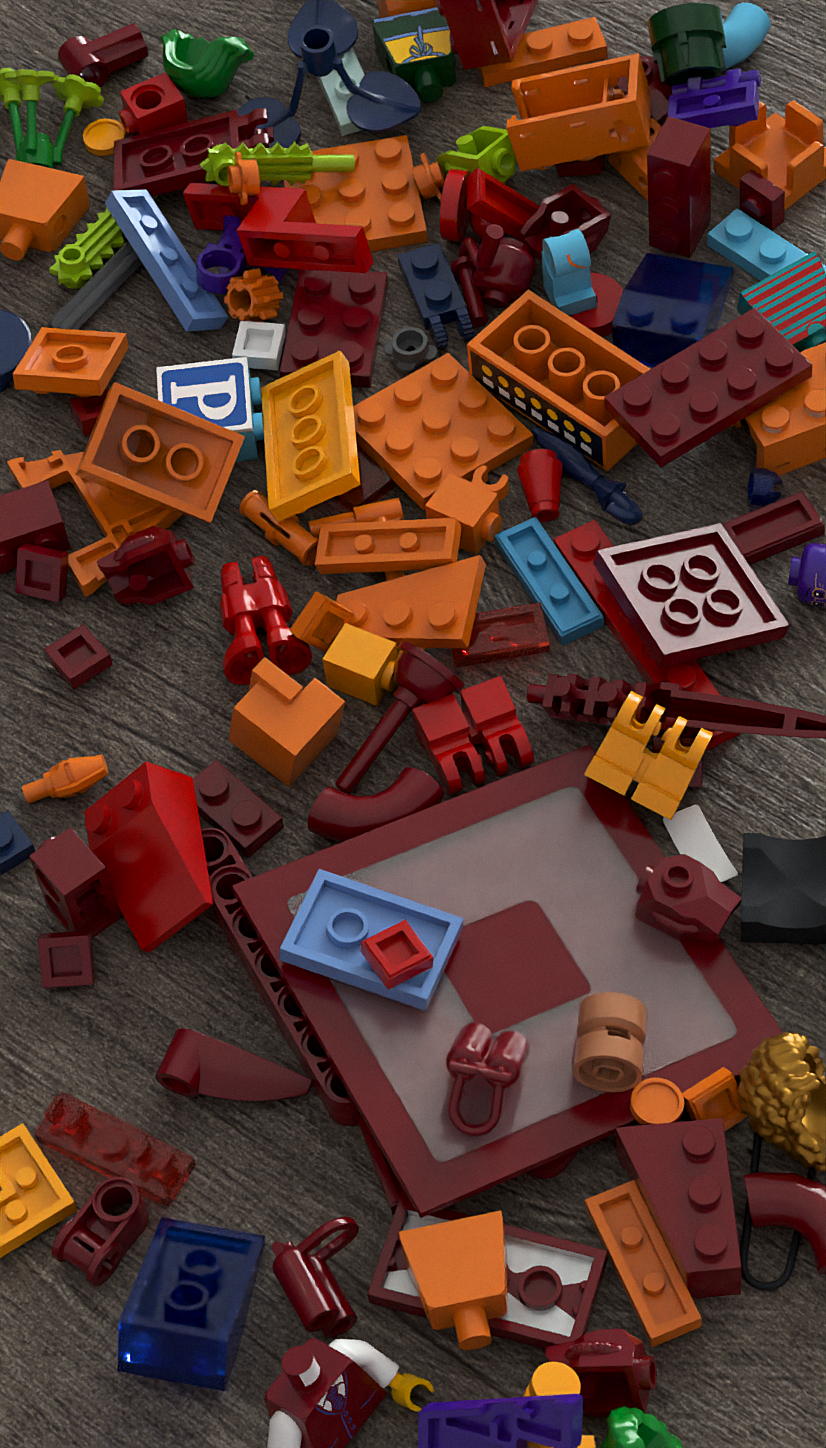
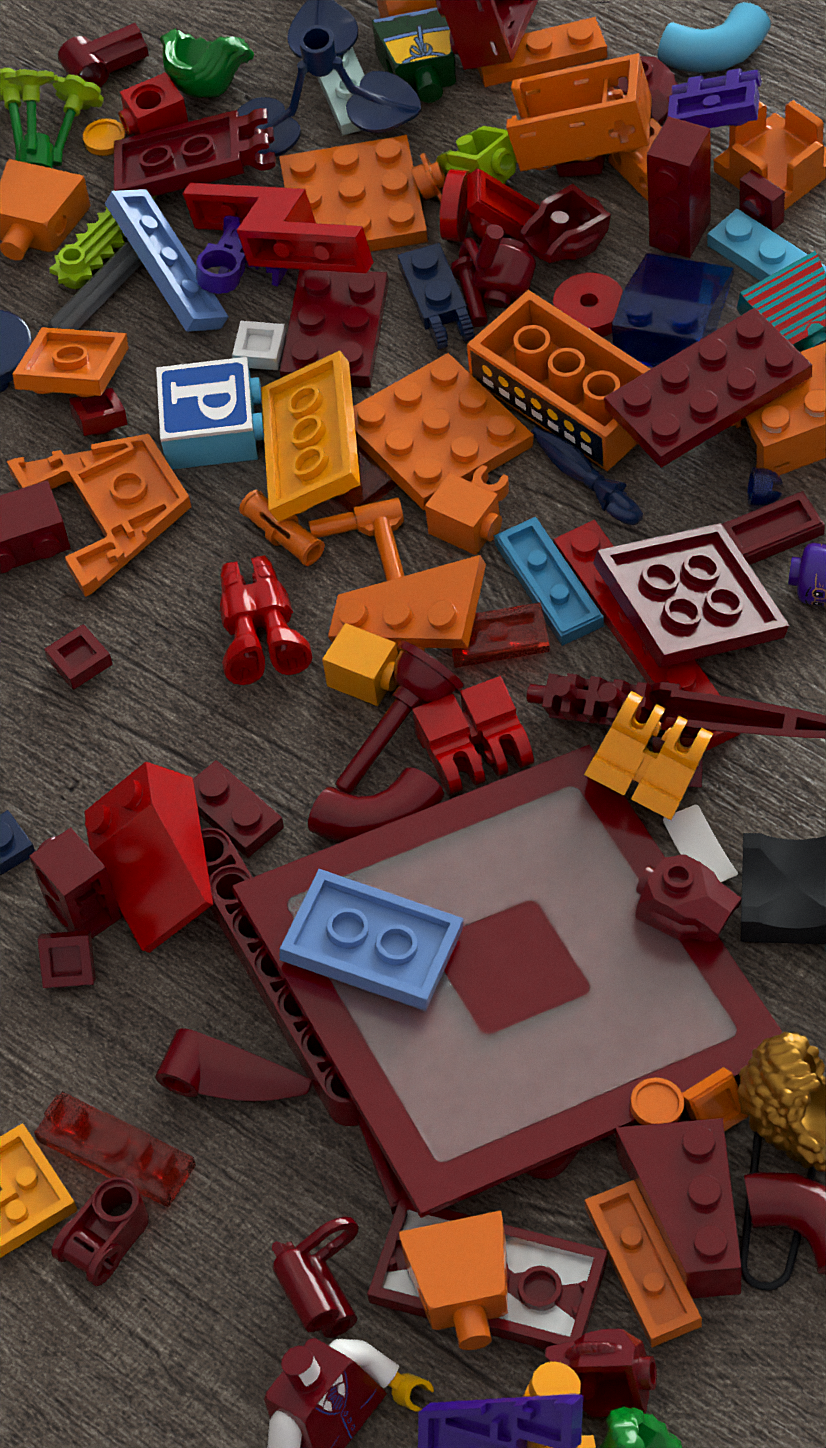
(41, 572): dark red plate -> none
(67, 778): orange piece -> none
(149, 567): dark red hand -> none
(159, 454): orange slope -> none
(189, 1304): clear blue slope -> none
(243, 178): orange plate -> none
(253, 296): orange gear -> none
(275, 163): lime piece -> none
(282, 723): orange plate -> none
(321, 621): orange tile -> none
(387, 545): orange plate -> none
(396, 954): red tile -> none
(410, 349): dark grey plate -> none
(482, 1057): dark red piece -> none
(541, 482): red cone -> none
(567, 273): medium azure leg -> none
(610, 1042): nougat wheel -> none
(687, 42): dark green piece -> none

